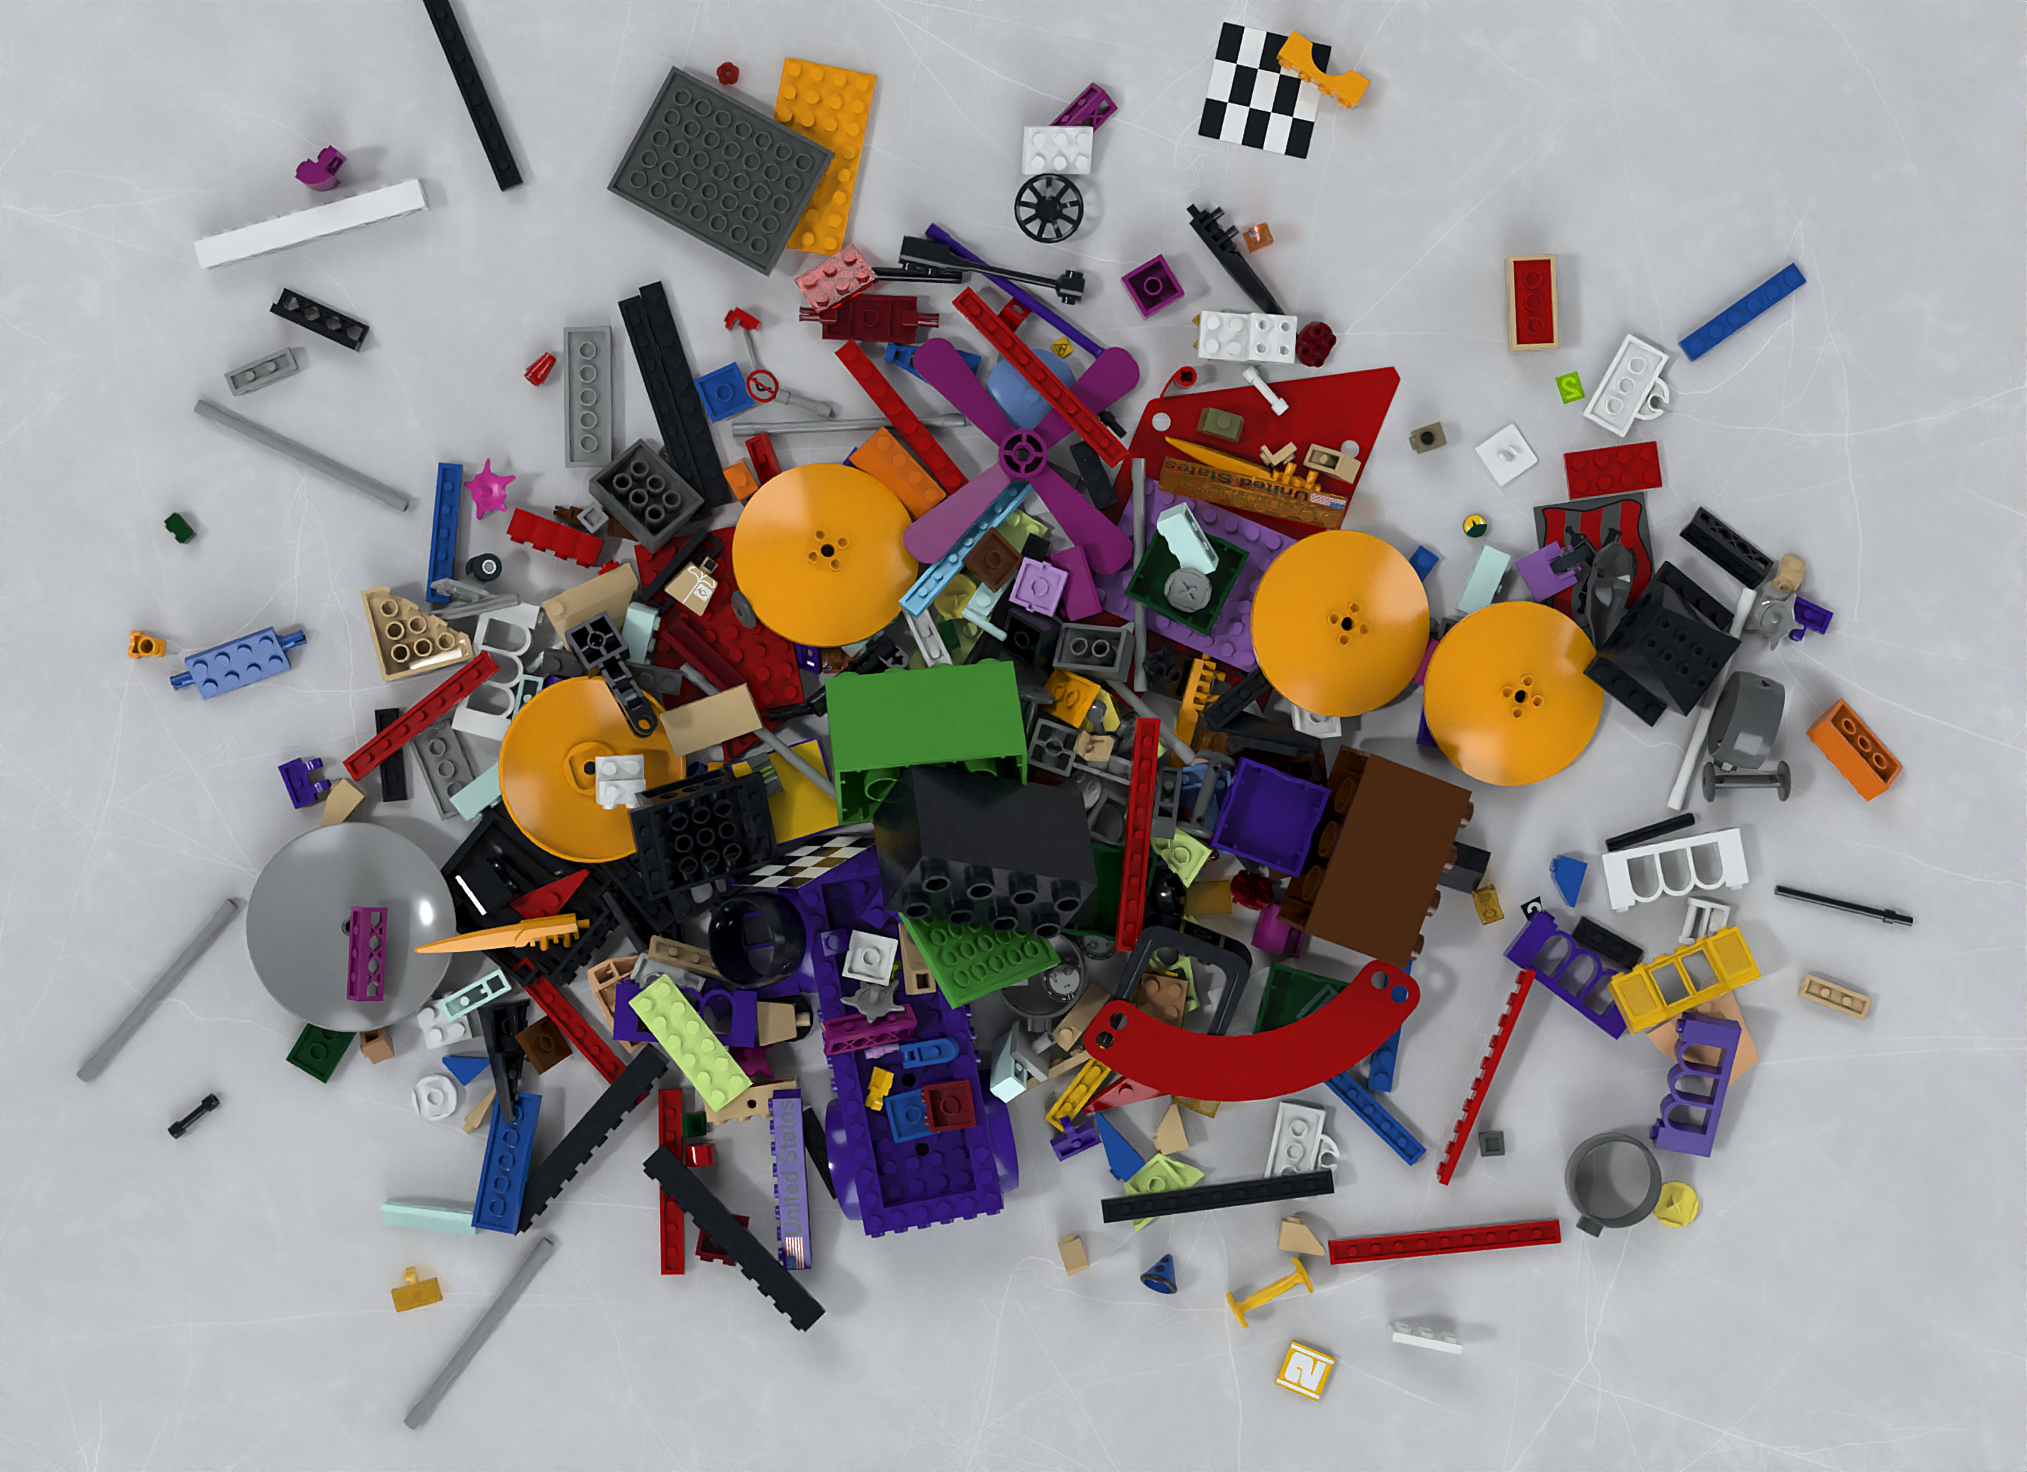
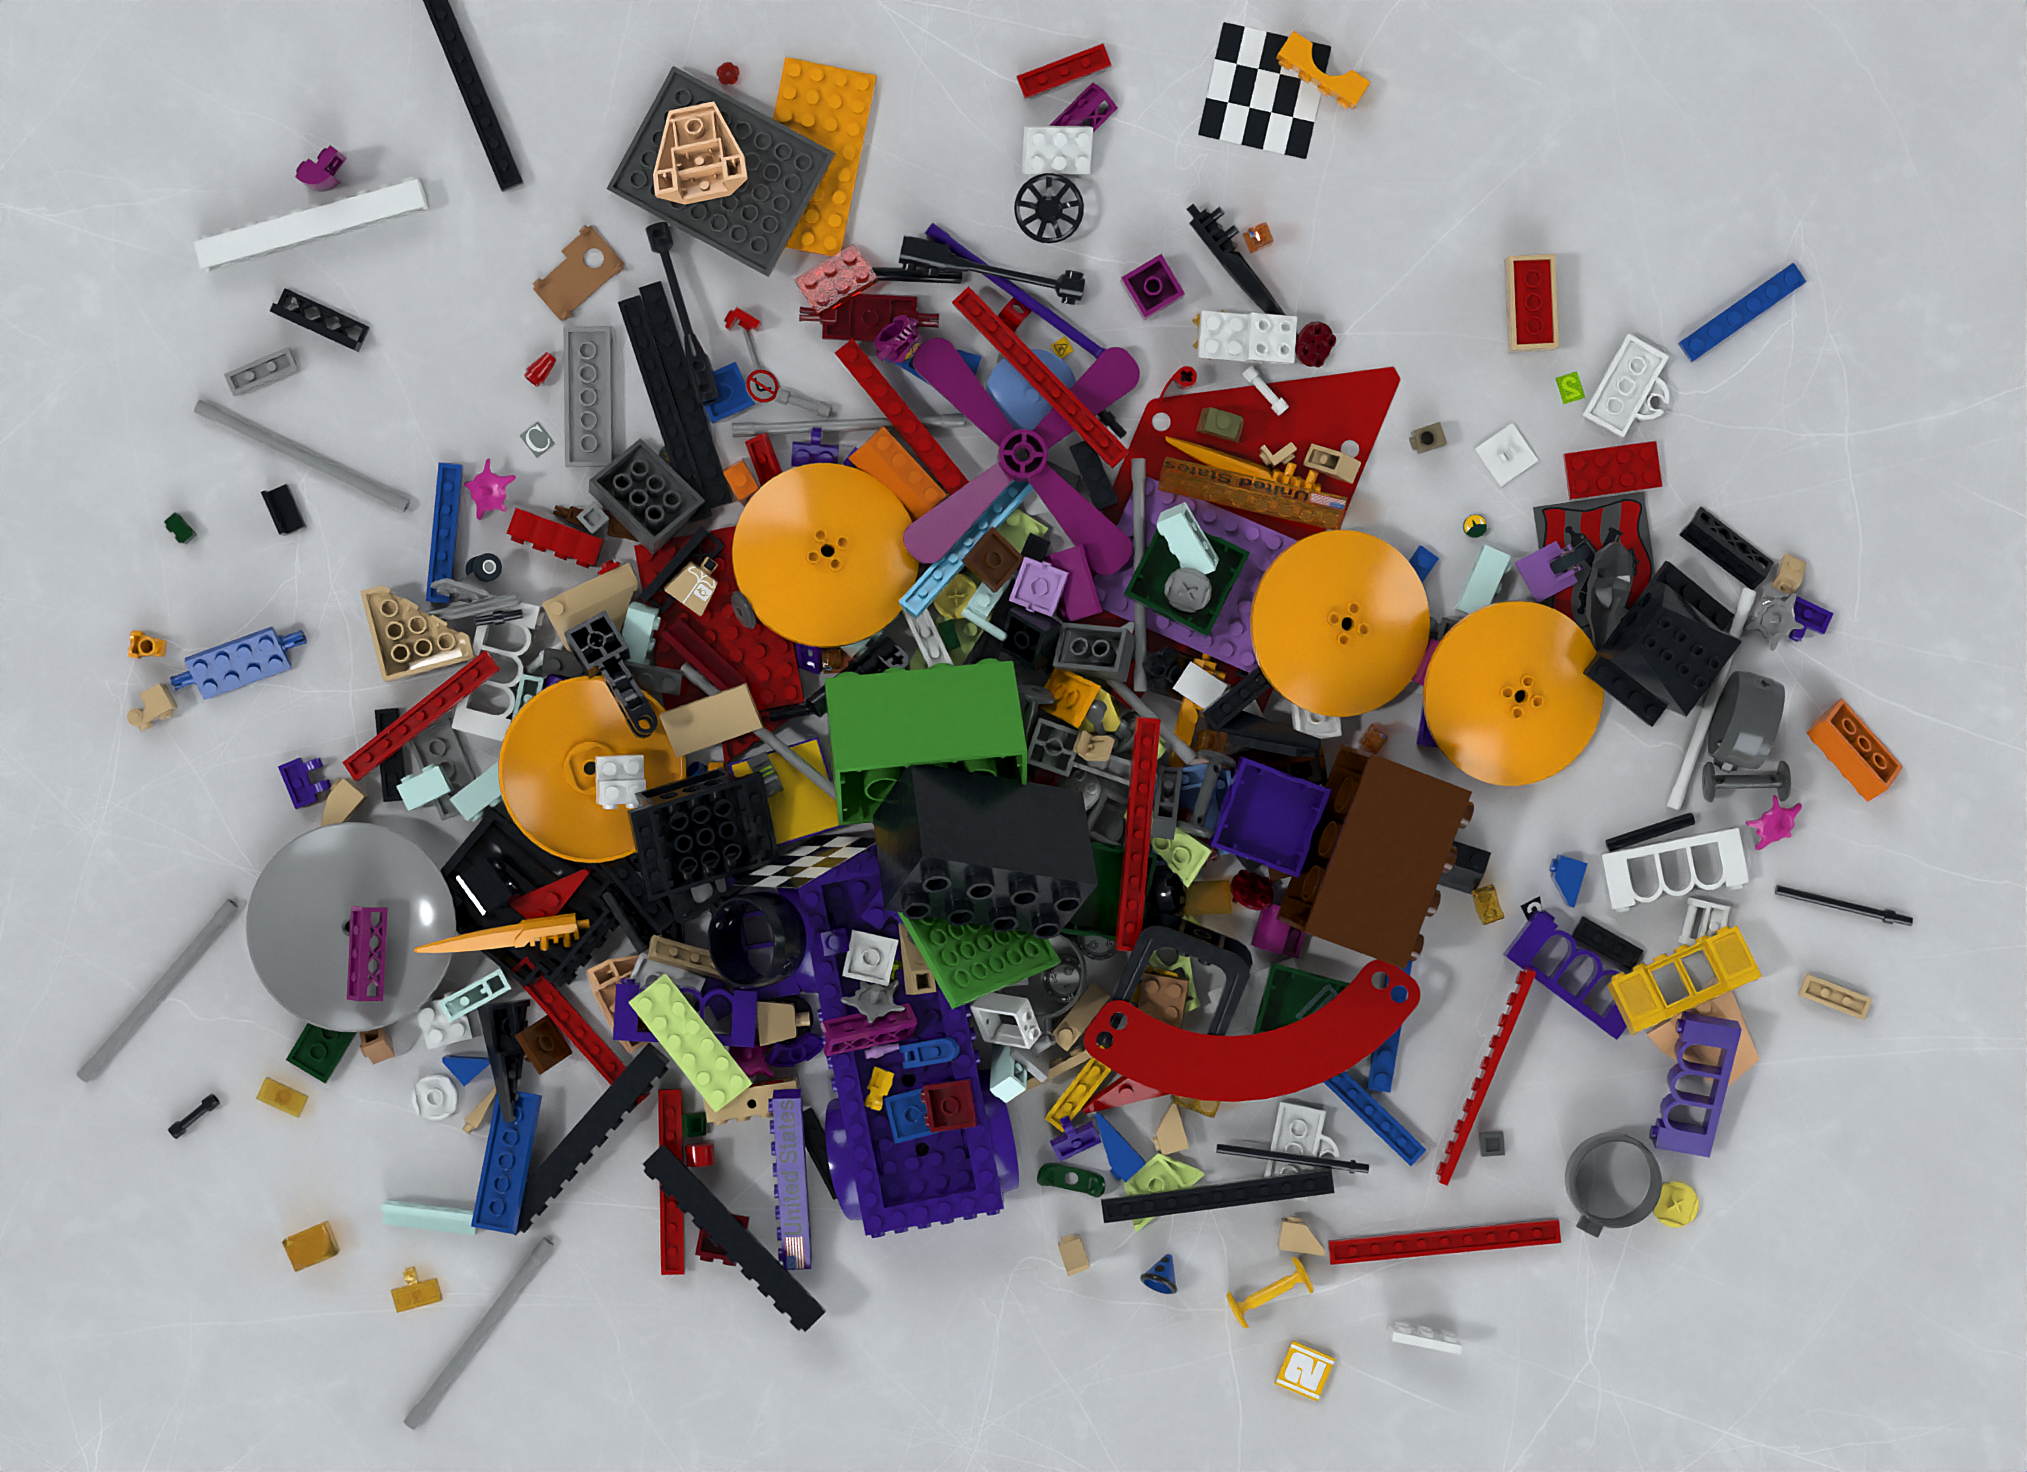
(157, 704): none -> tan brick
(282, 1097): none -> clear yellow plate
(283, 510): none -> black panel
(311, 1246): none -> clear yellow piece
(425, 787): none -> light aqua brick
(499, 617): none -> black bar
(537, 439): none -> light grey sticker
(574, 281): none -> medium nougat piece
(696, 360): none -> black bar
(698, 157): none -> light nougat wedge
(796, 1051): none -> dark purple tile
(814, 452): none -> dark purple plate
(898, 340): none -> magenta helmet
(993, 1031): none -> white window
(1063, 71): none -> red plate
(1088, 1181): none -> dark green piece
(1199, 686): none -> white sticker
(1350, 1166): none -> black bar
(1373, 739): none -> clear orange leg
(1774, 823): none -> dark pink piece

